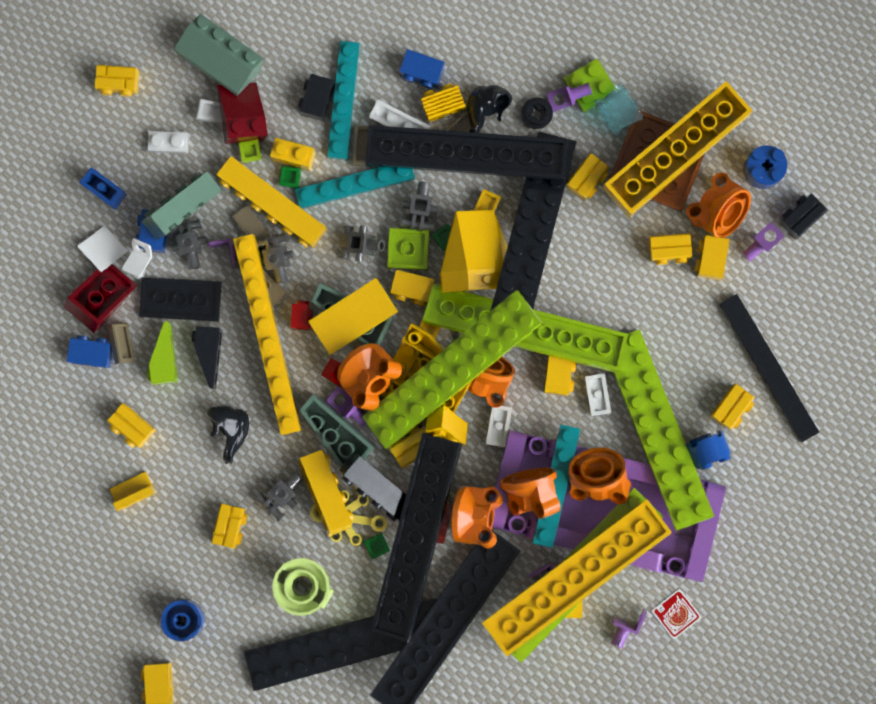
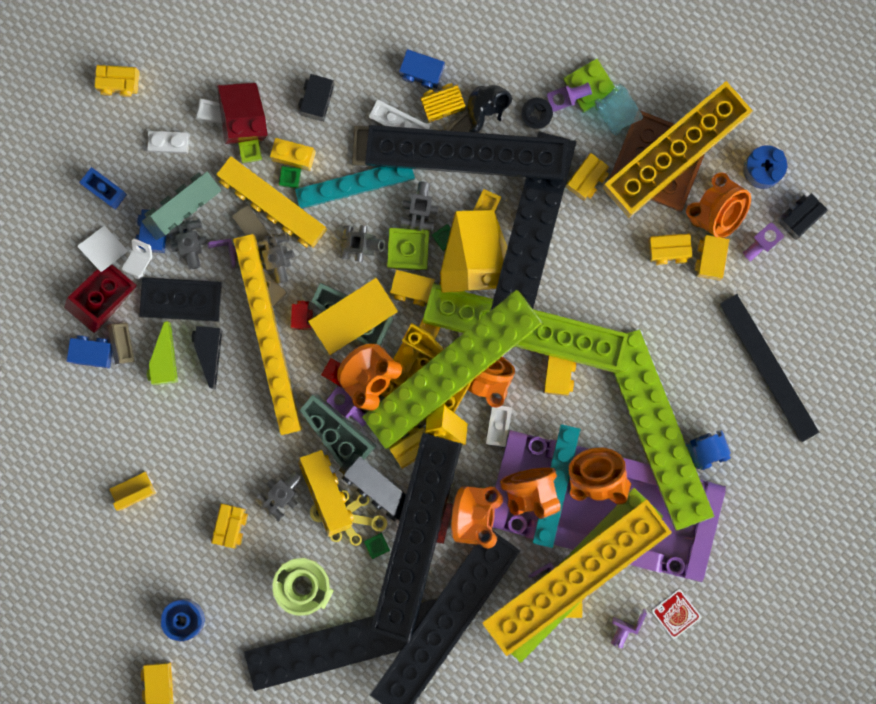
(131, 426): yellow brick -> none
(219, 54): sand green slope -> none
(233, 424): black piece -> none
(343, 100): teal plate -> none
(597, 394): white plate -> none
(732, 407): yellow brick -> none

